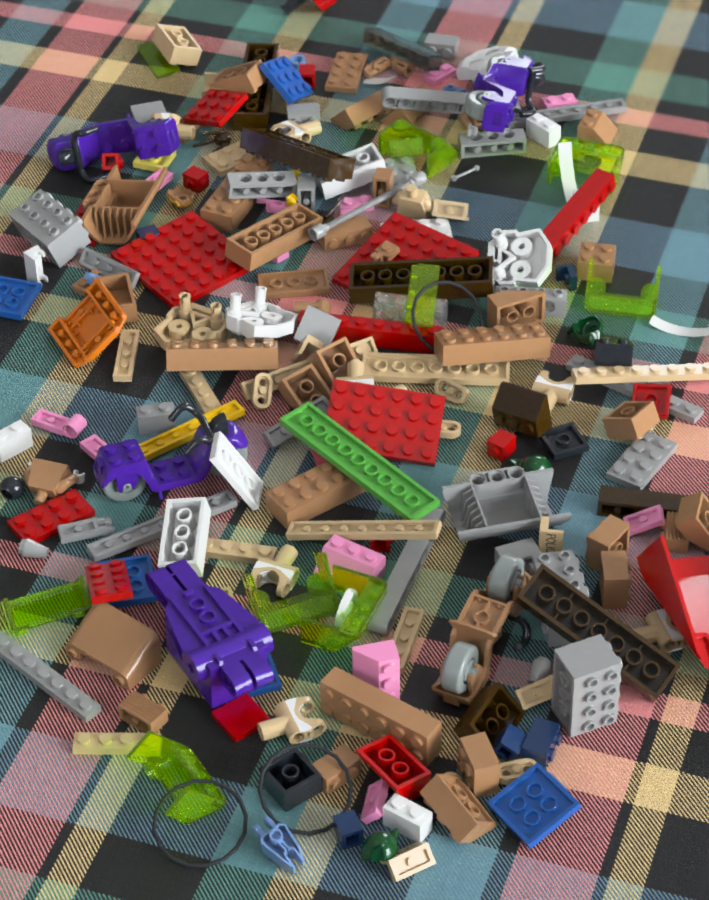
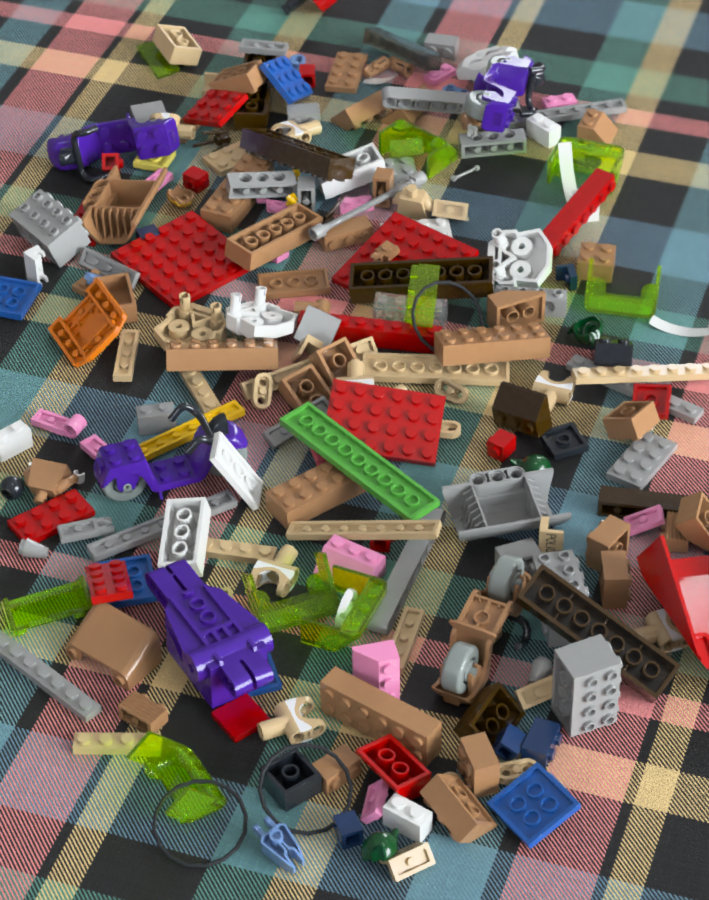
(263, 47): none -> light grey plate

